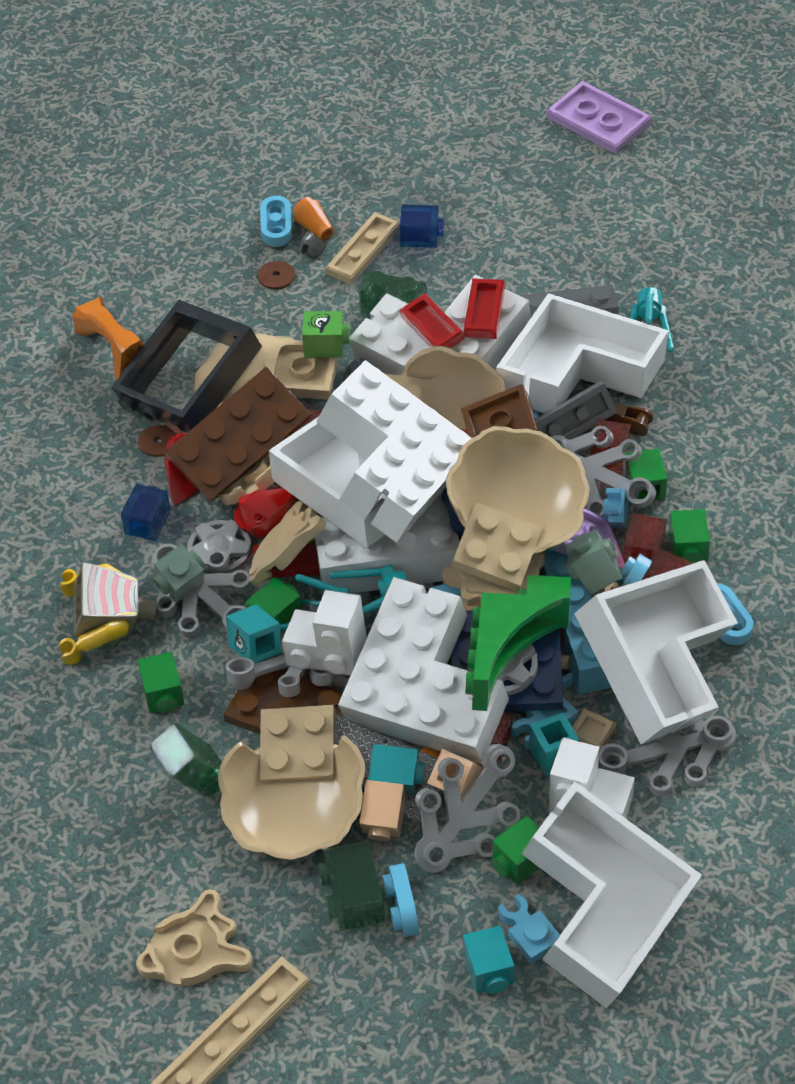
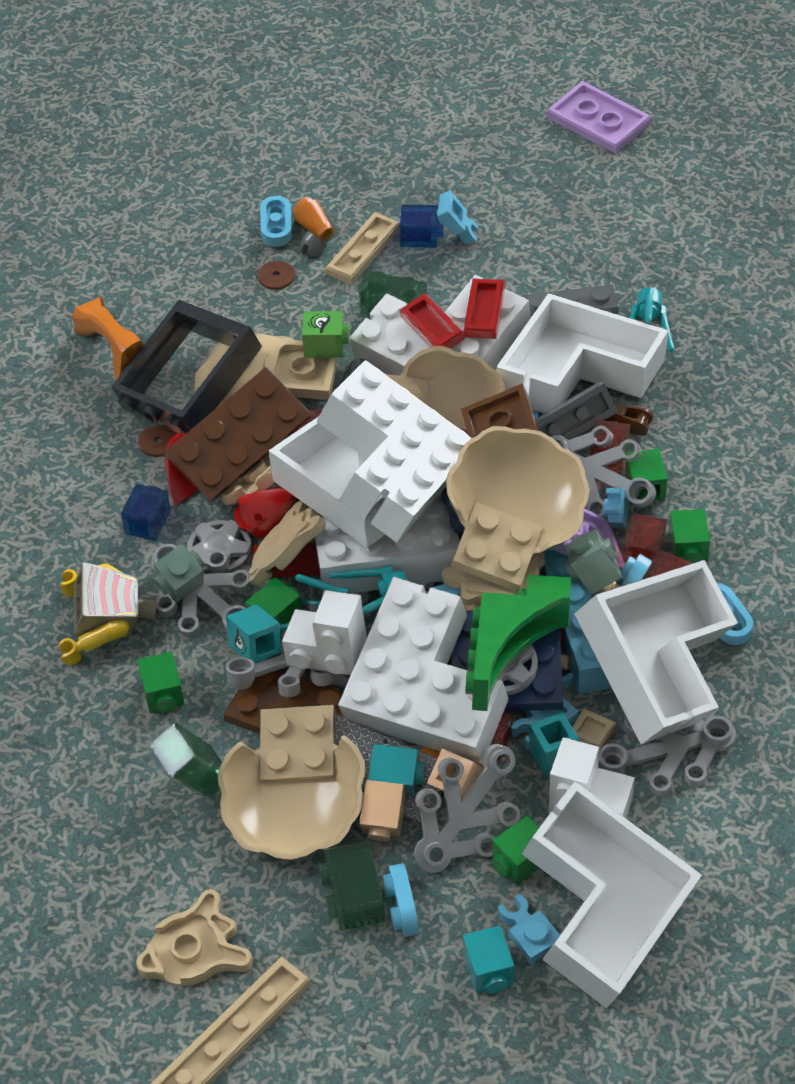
(454, 216): none -> medium azure plate

